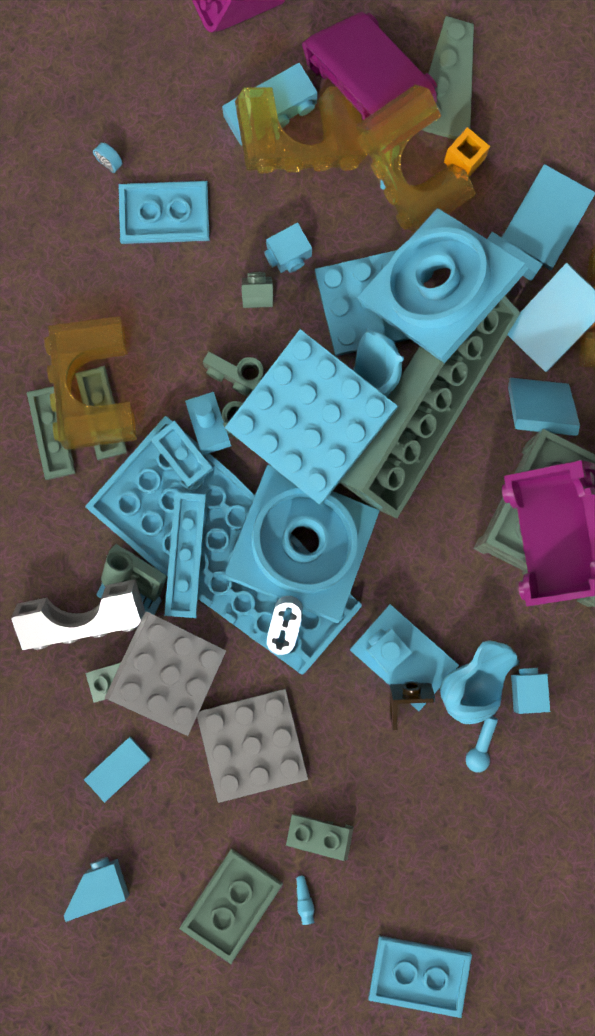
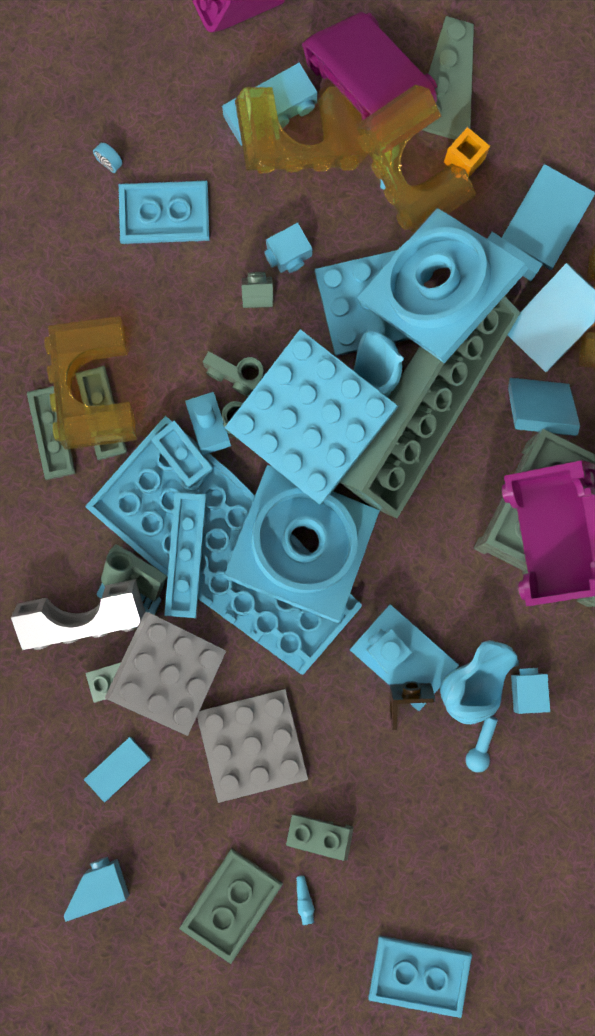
(291, 626): beam -> none

